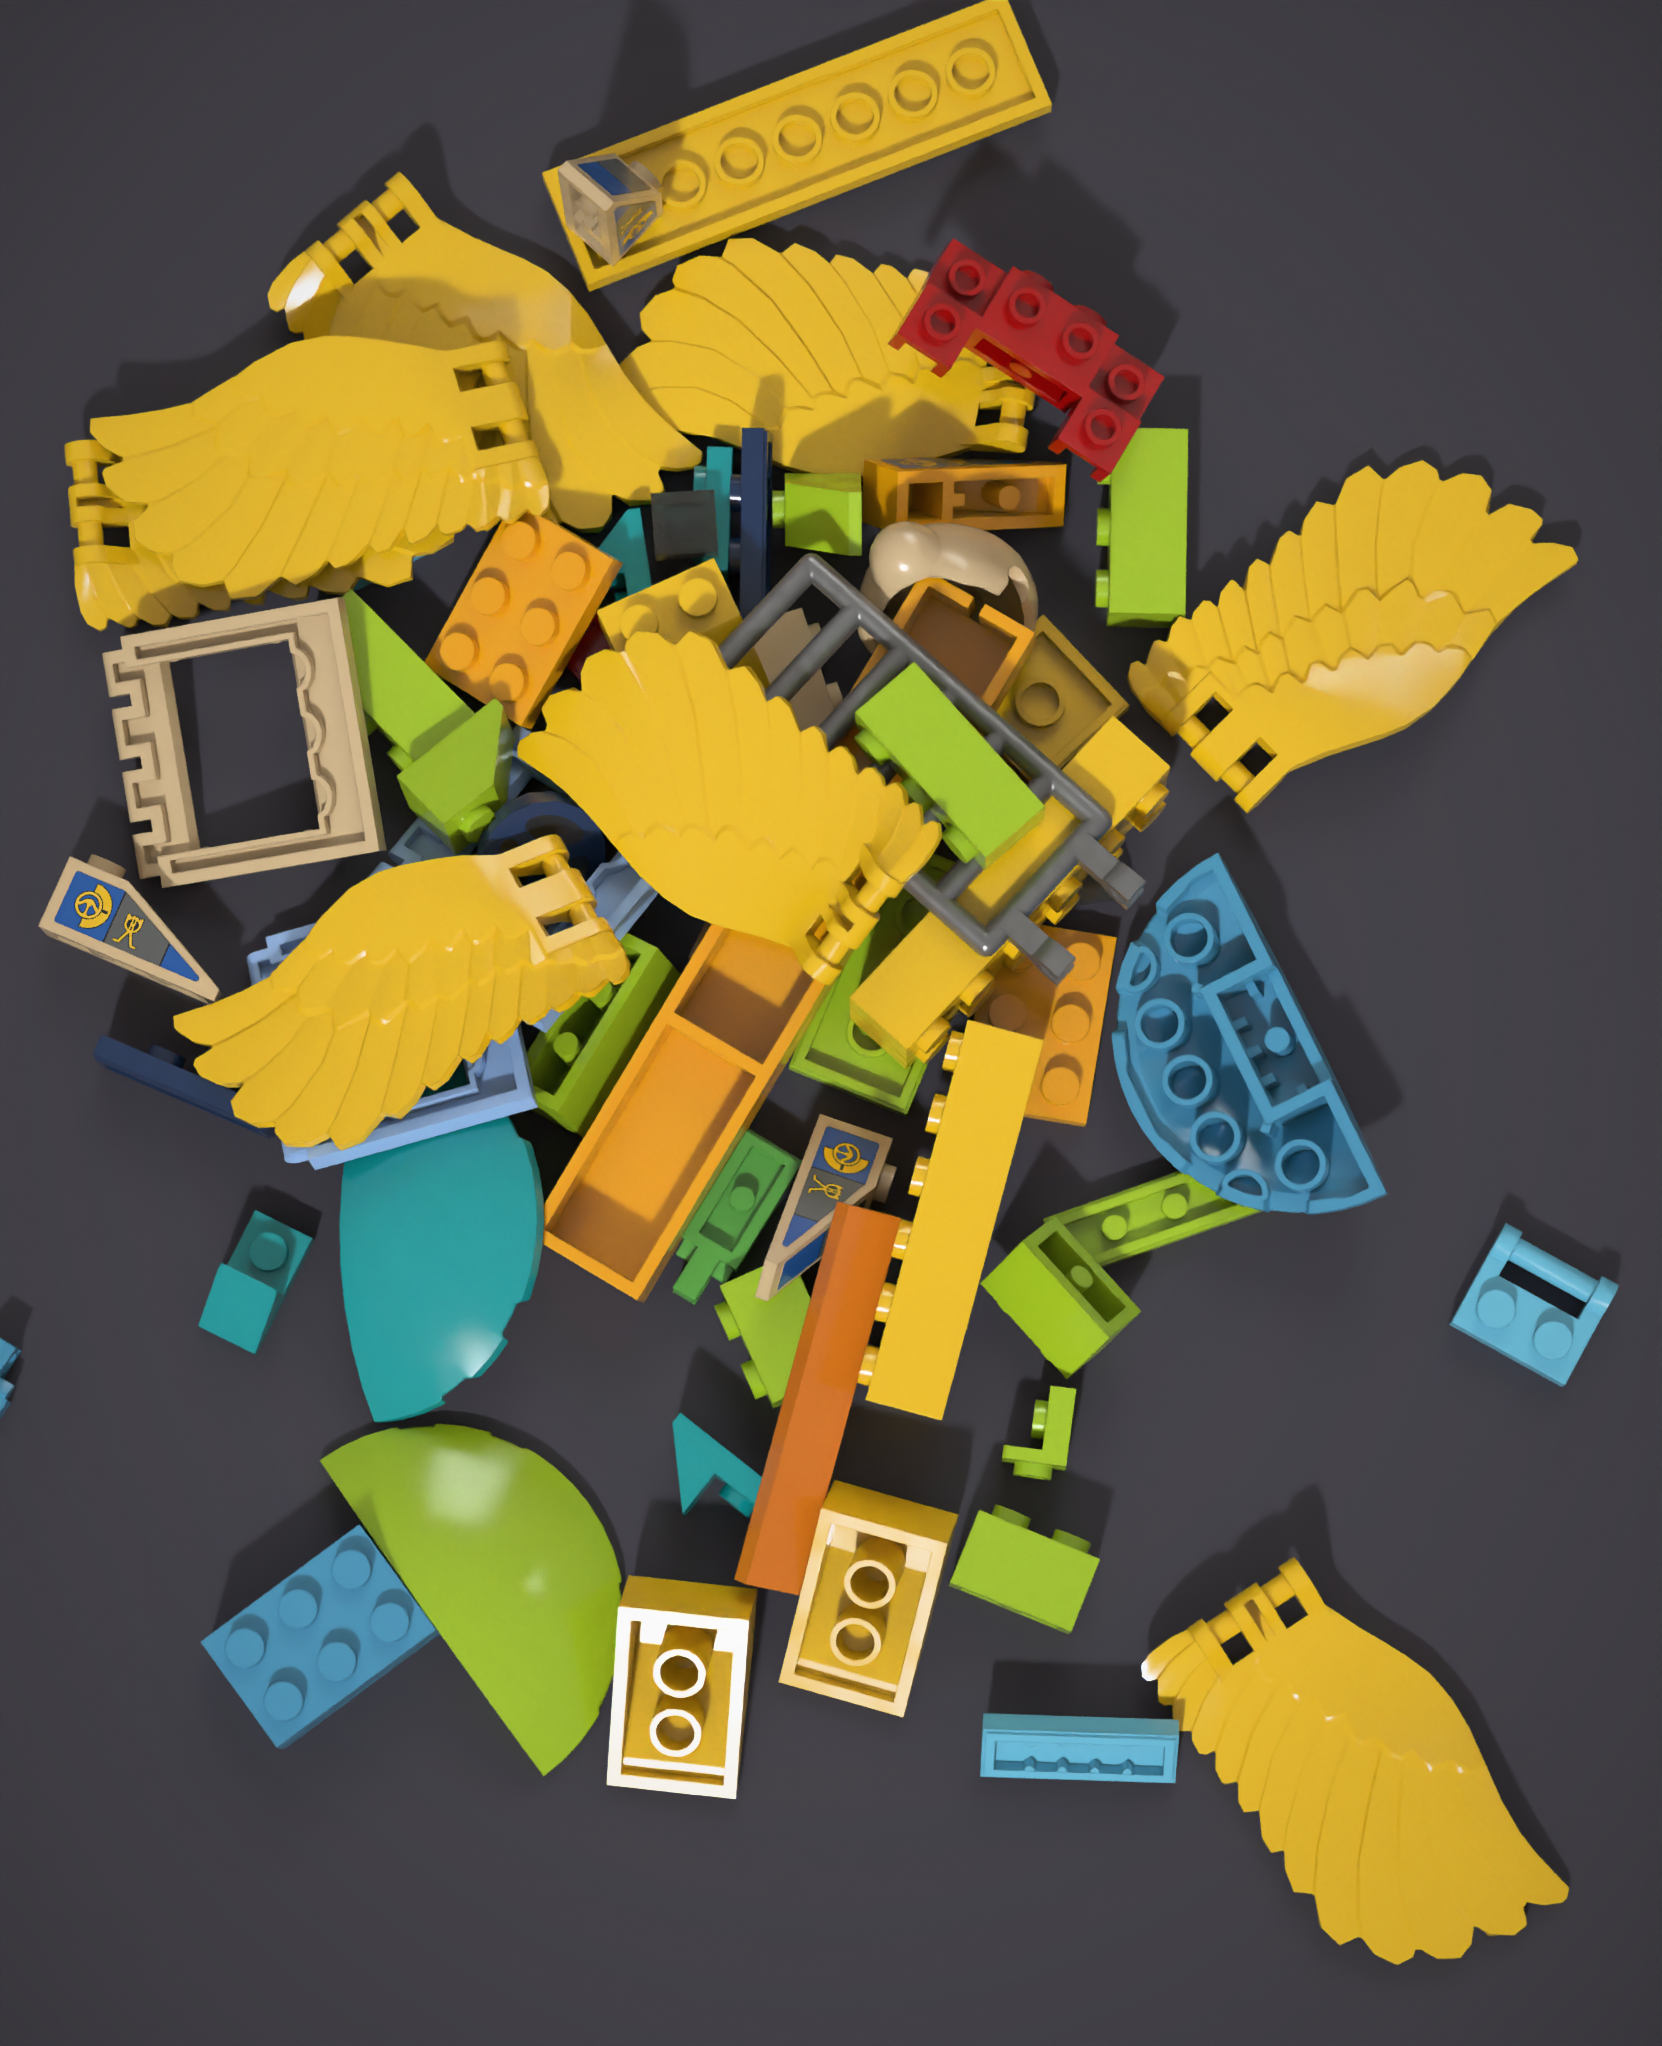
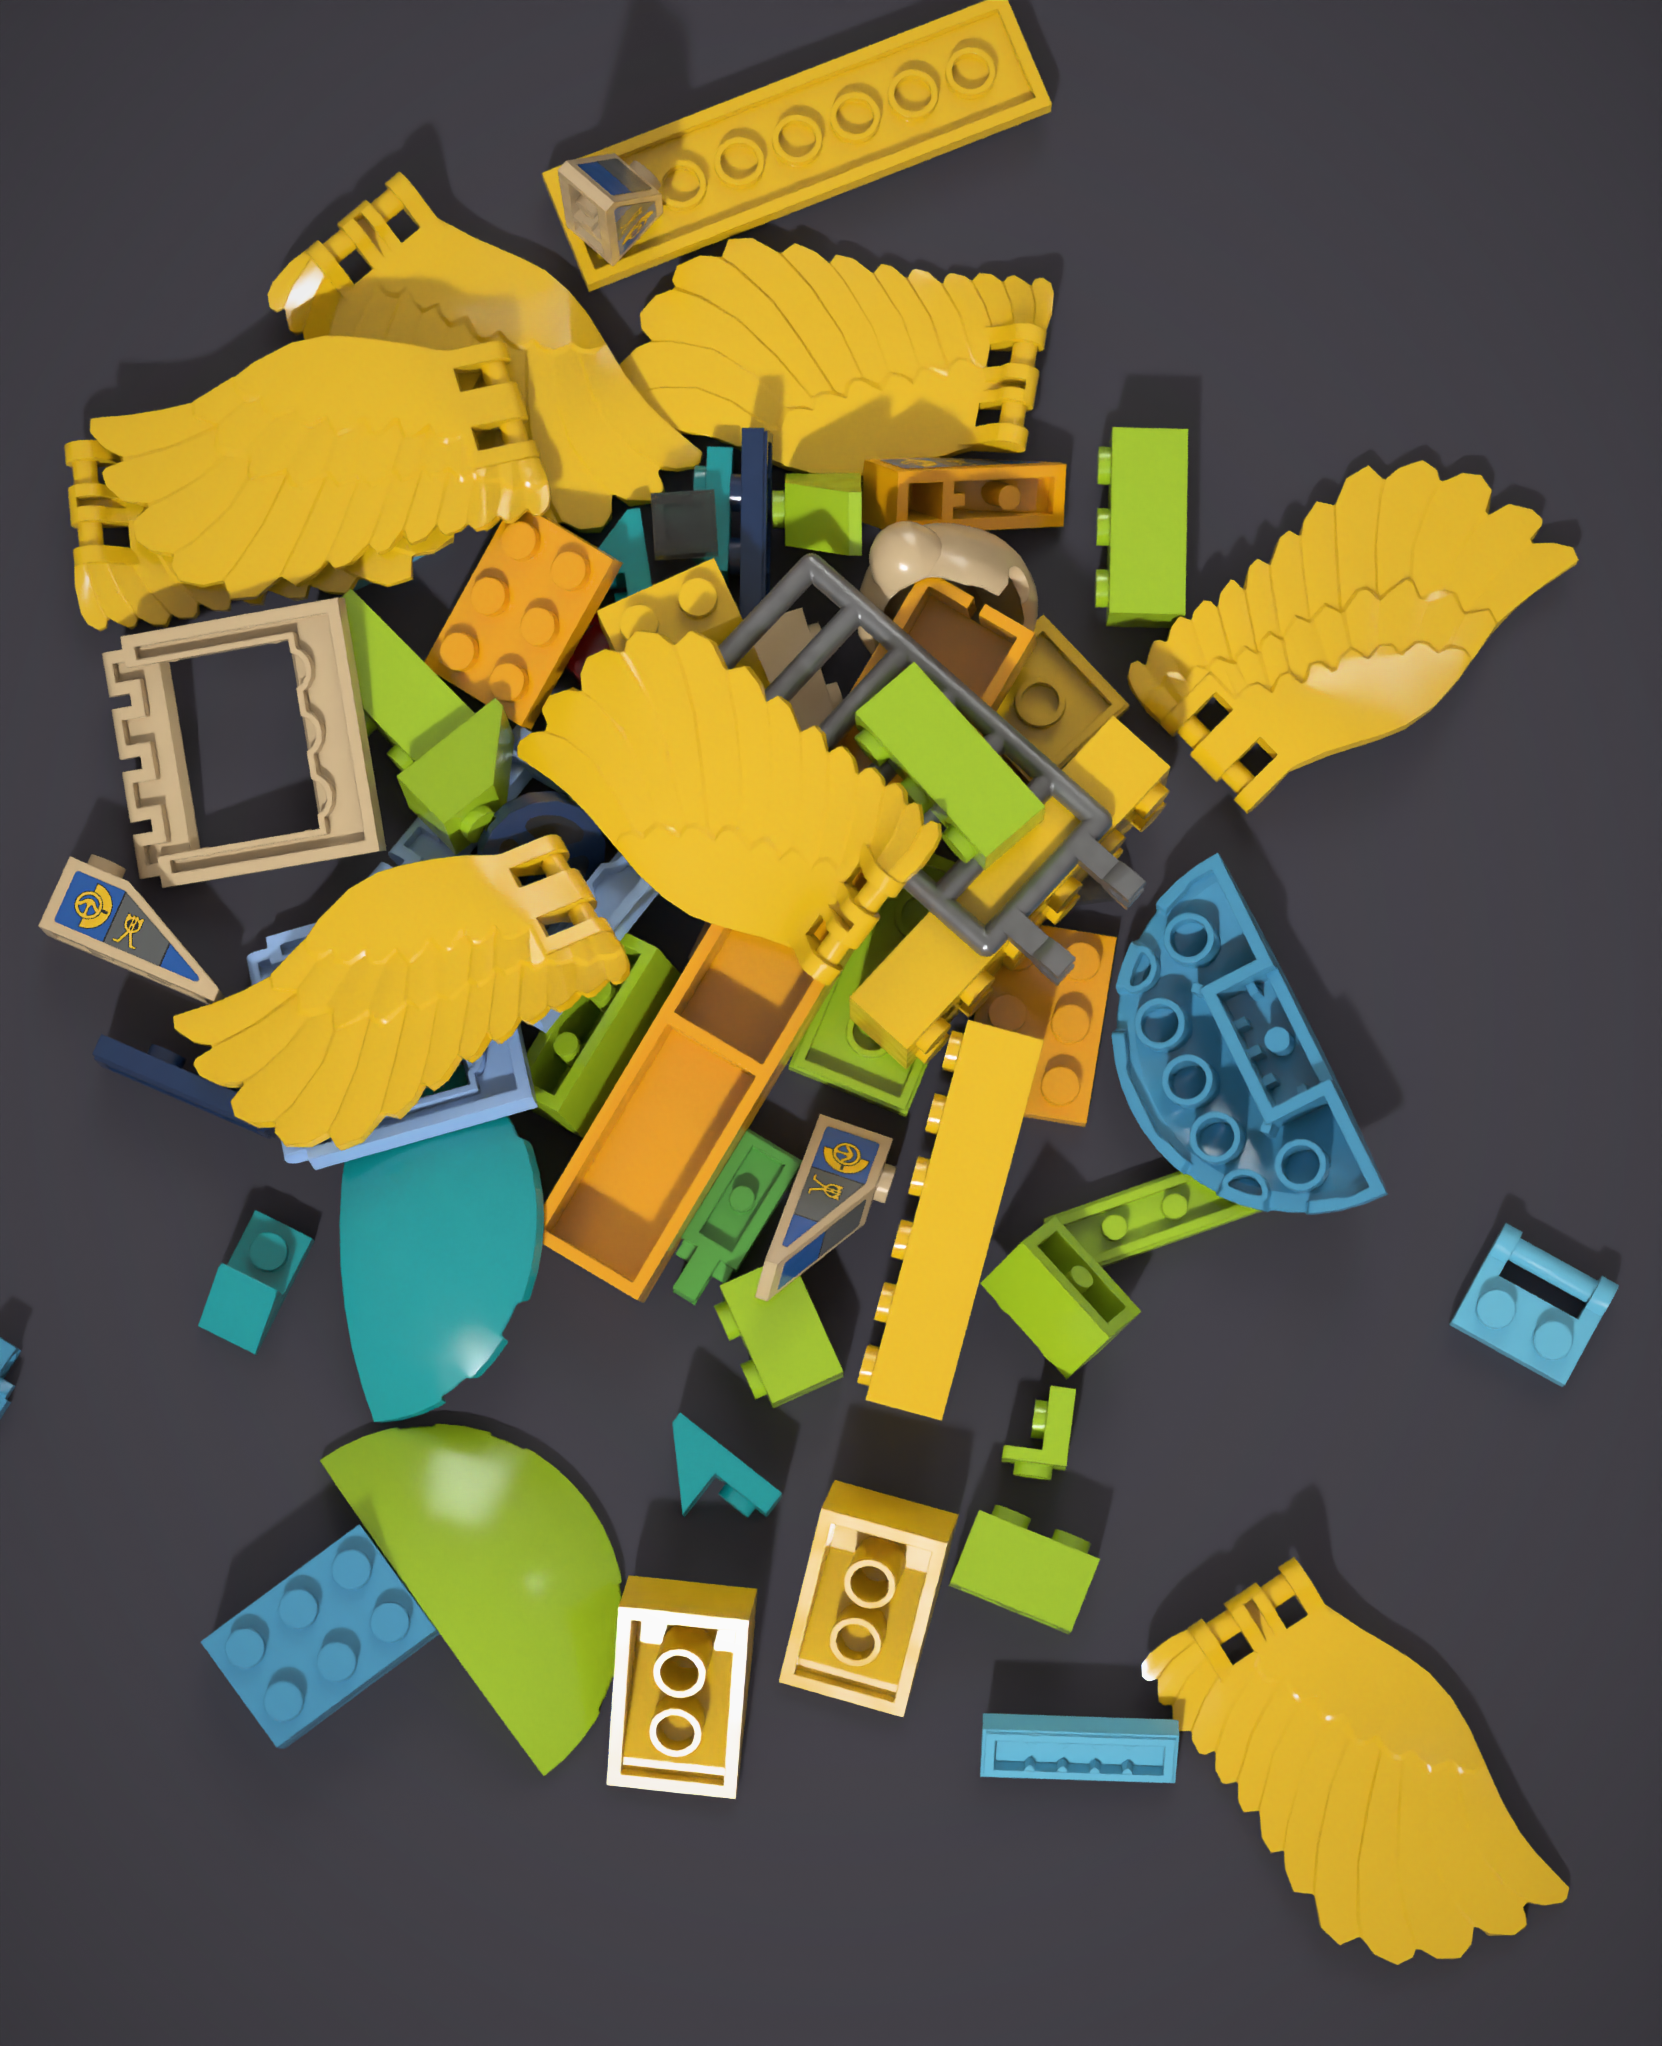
(817, 1398): orange tile -> none
(1039, 342): red bracket -> none

